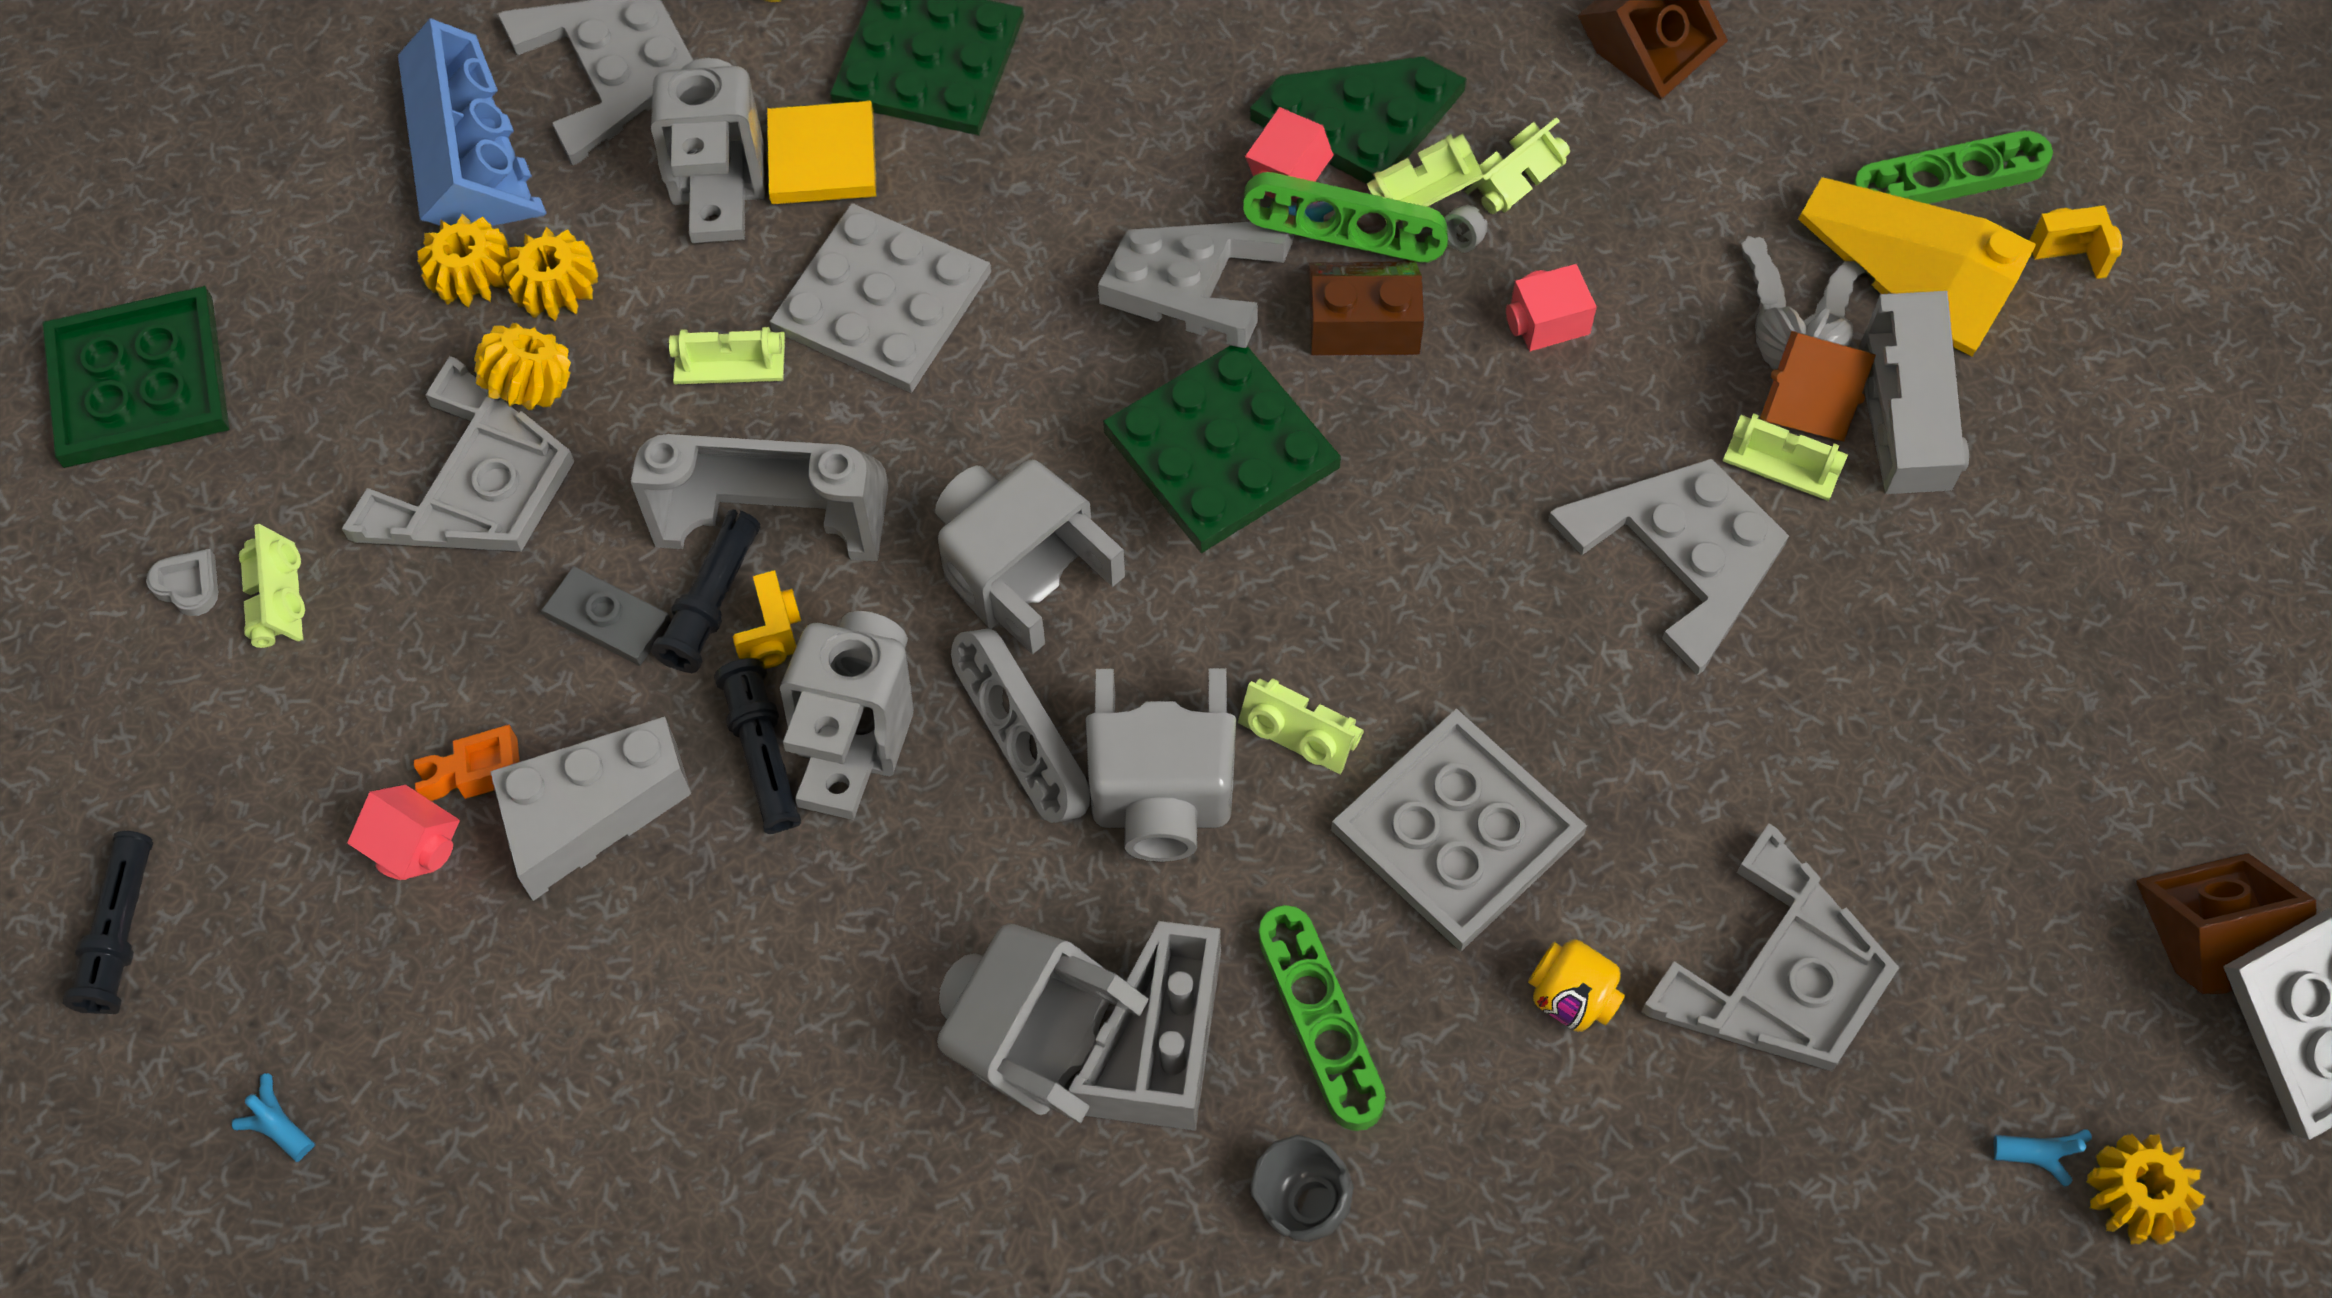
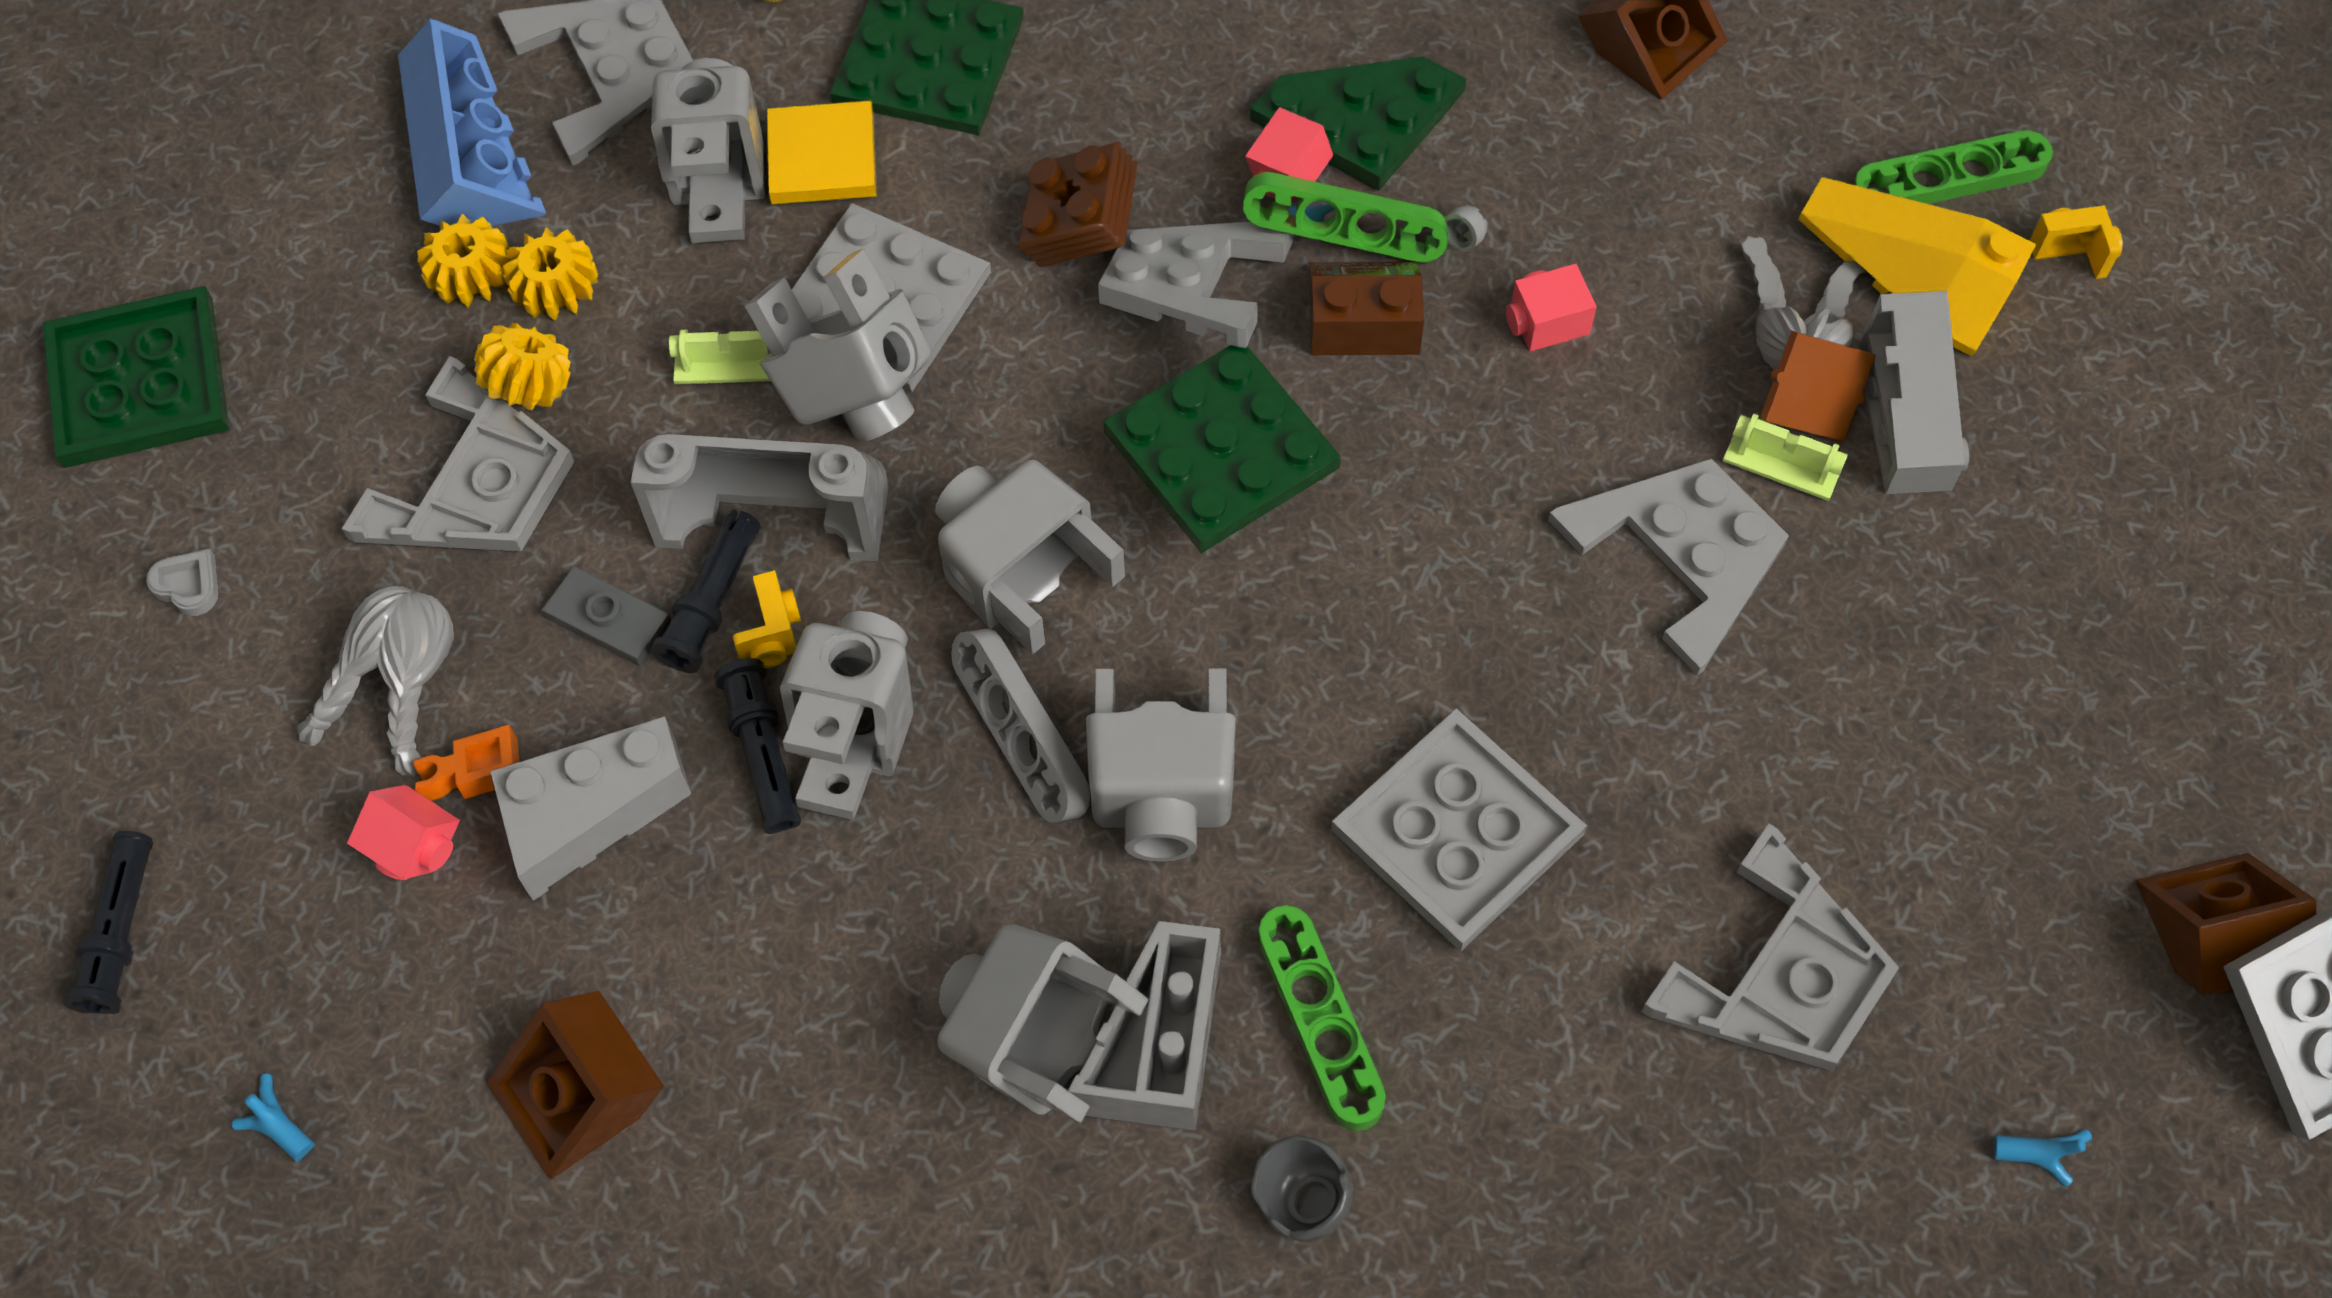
(271, 568): yellowish green hinge -> none
(407, 640): none -> light grey hair
(573, 1080): none -> reddish brown slope
(846, 359): none -> light grey piece
(1078, 204): none -> reddish brown brick
(1282, 717): yellowish green hinge -> none
(1445, 170): yellowish green hinge -> none
(1534, 153): yellowish green hinge -> none
(1576, 985): yellow head -> none
(2129, 1200): yellow gear -> none

